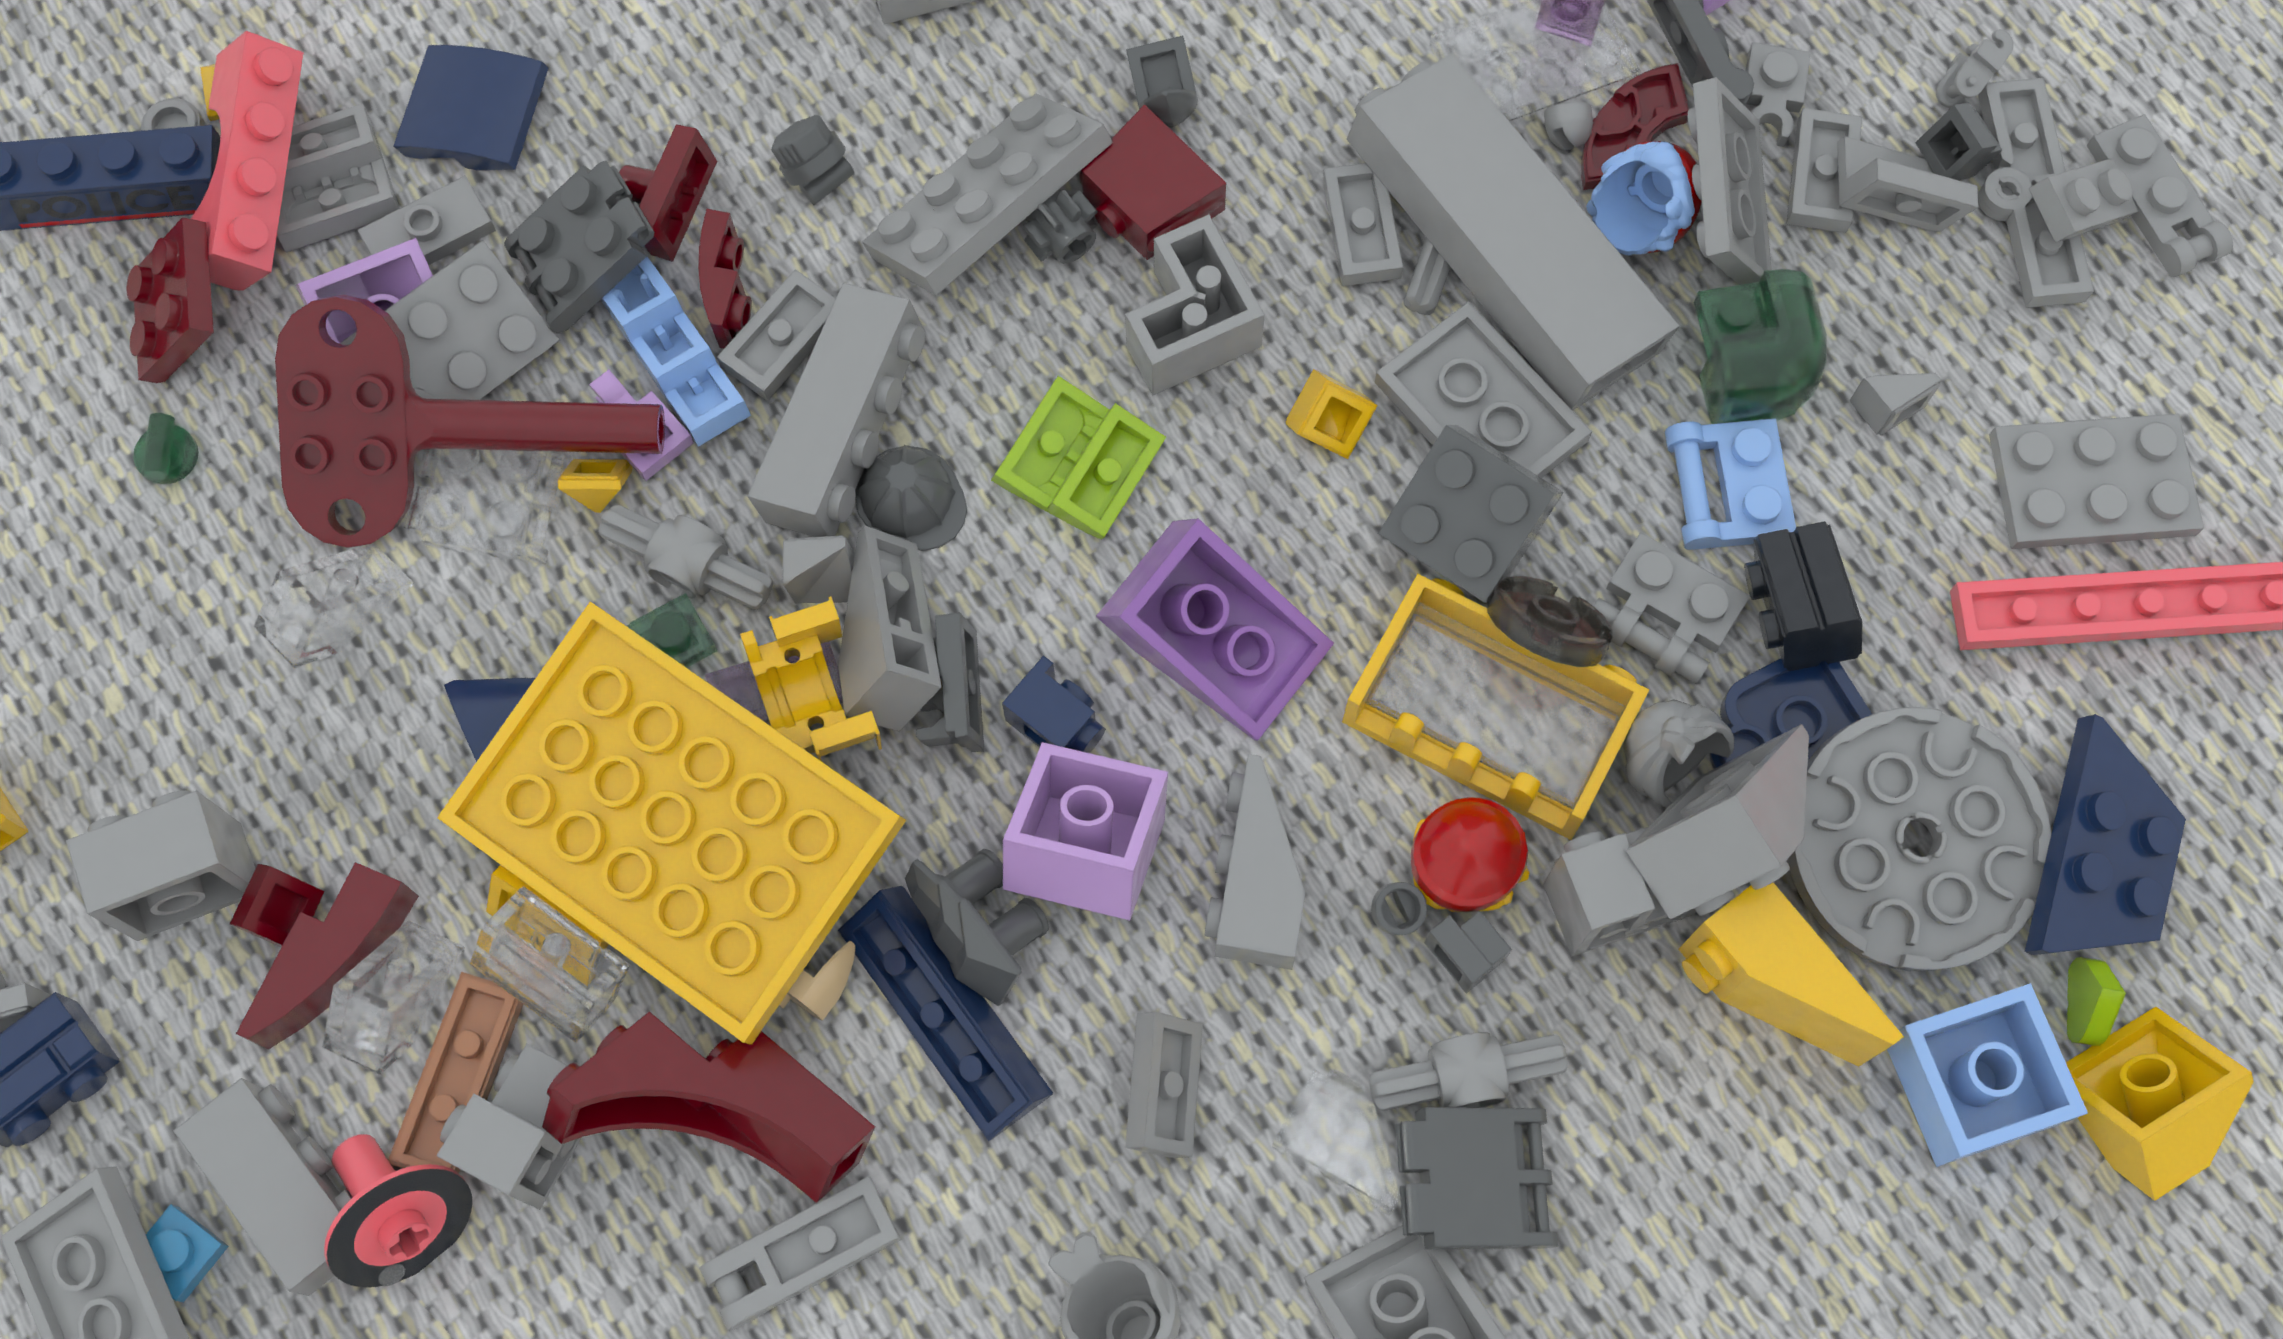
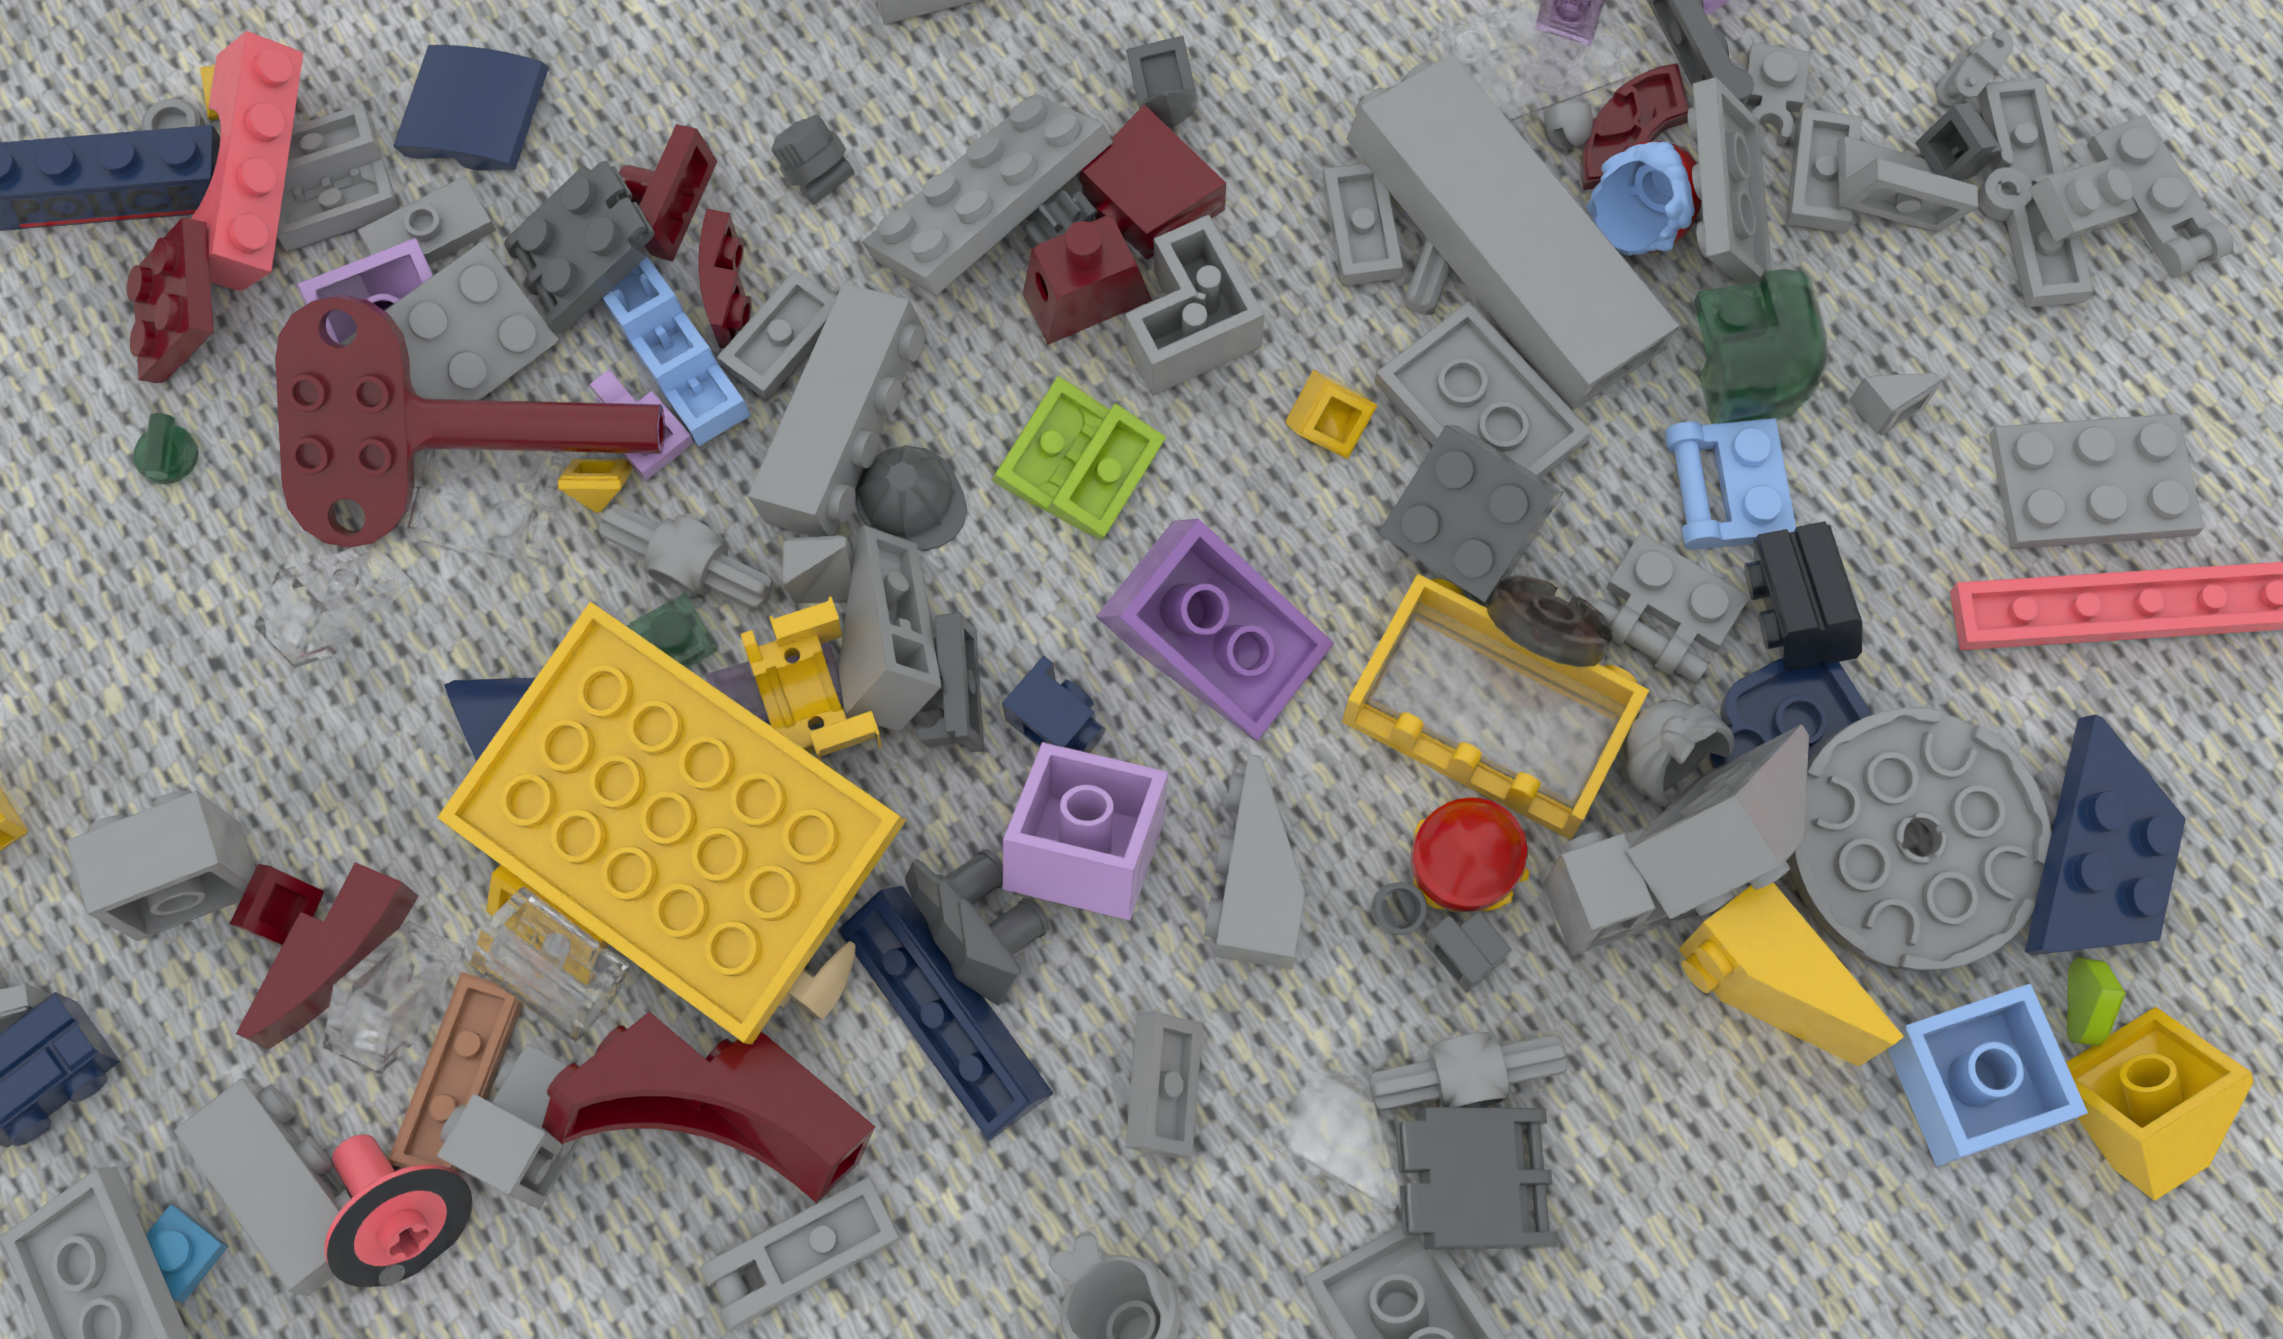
(1082, 279): none -> dark red torso

